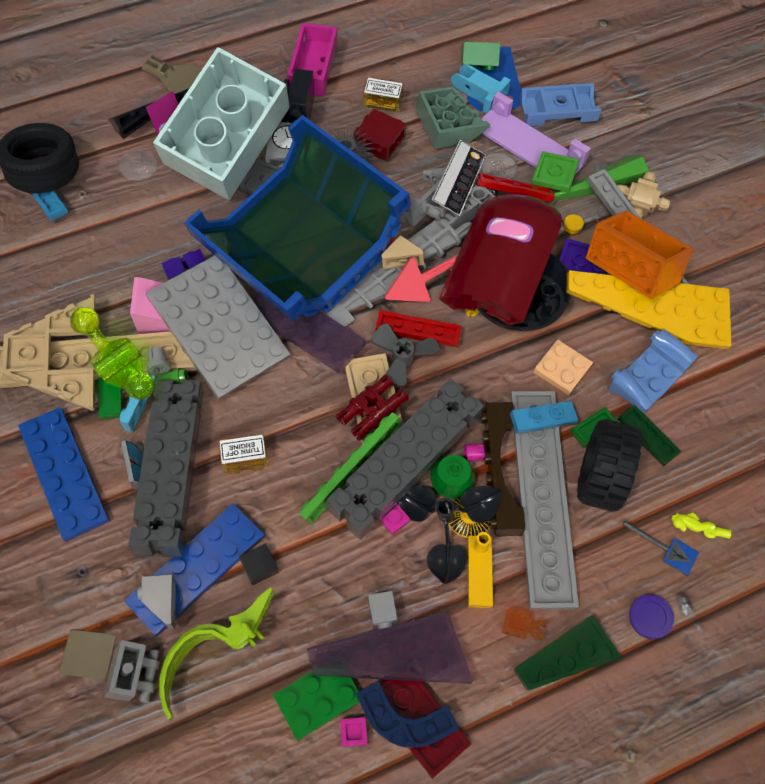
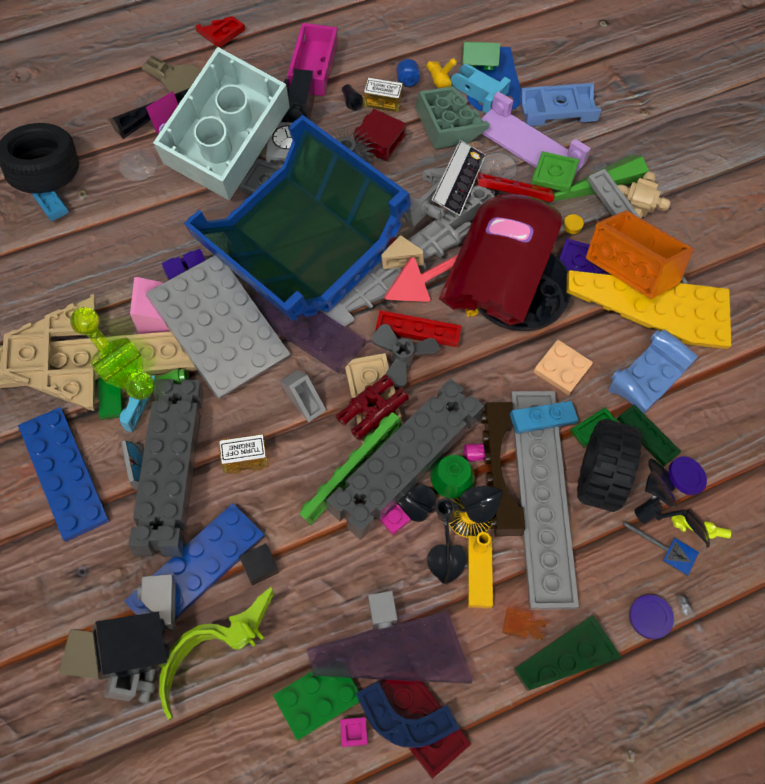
(129, 645): none -> black brick
(157, 361): light grey bush -> none
(221, 30): none -> red wing
(303, 395): none -> light grey slope
(352, 97): none -> black cone
(408, 72): none -> blue head
(440, 75): none -> yellow piece
(660, 485): none -> black plant
(687, 475): none -> dark purple piece

